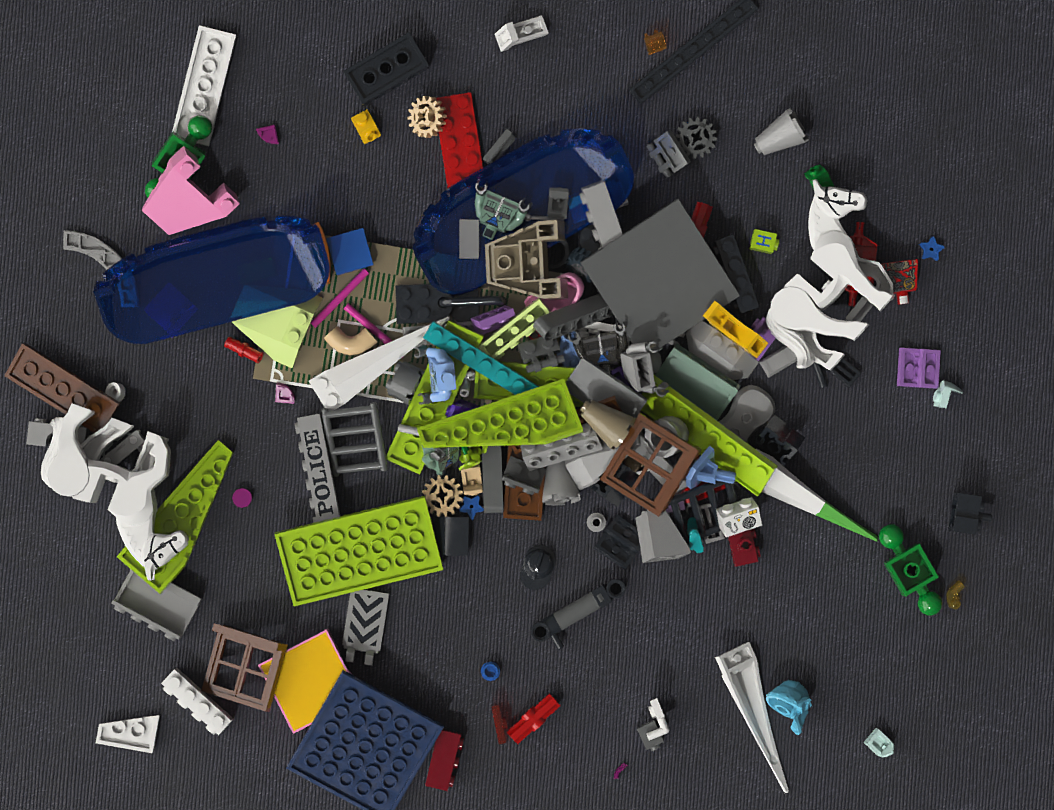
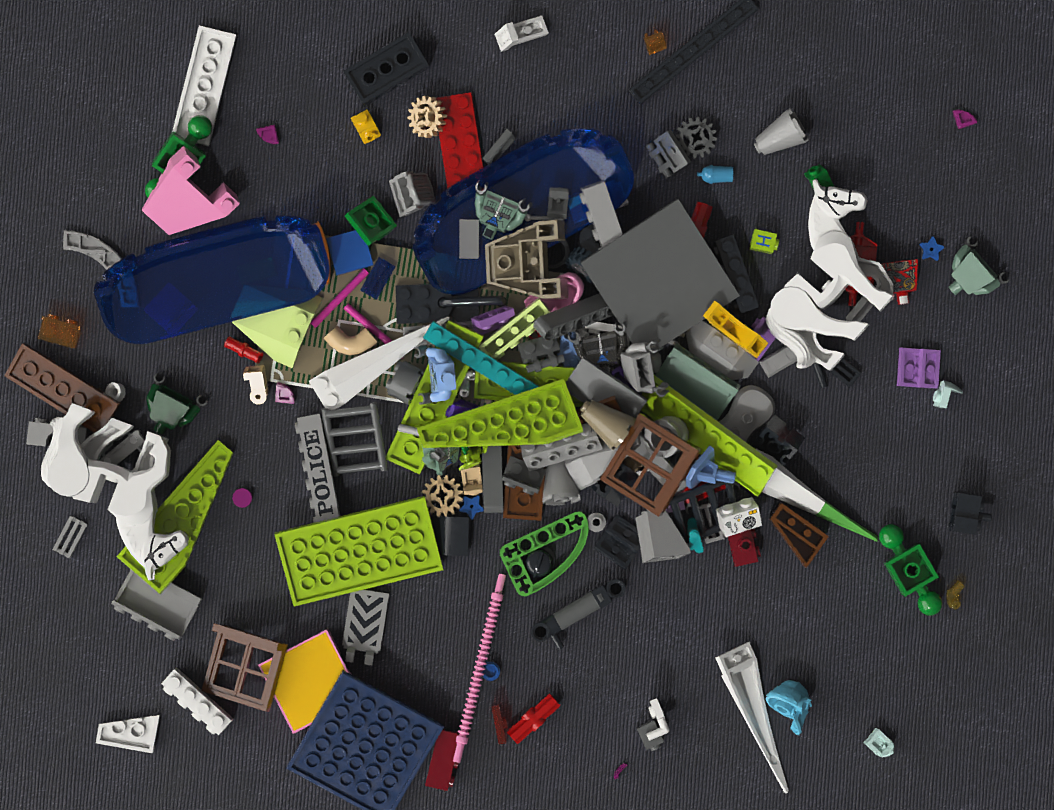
(59, 332): none -> clear orange bracket
(62, 551): none -> light grey tile
(170, 407): none -> dark green torso
(258, 383): none -> leg
(370, 220): none -> green plate
(377, 278): none -> clear blue hinge
(411, 192): none -> light grey piece
(462, 739): none -> bright pink hose
(535, 544): none -> bright green beam
(716, 174): none -> dark azure piece
(798, 533): none -> reddish brown wedge
(963, 118): none -> magenta tile
(973, 272): none -> sand green torso

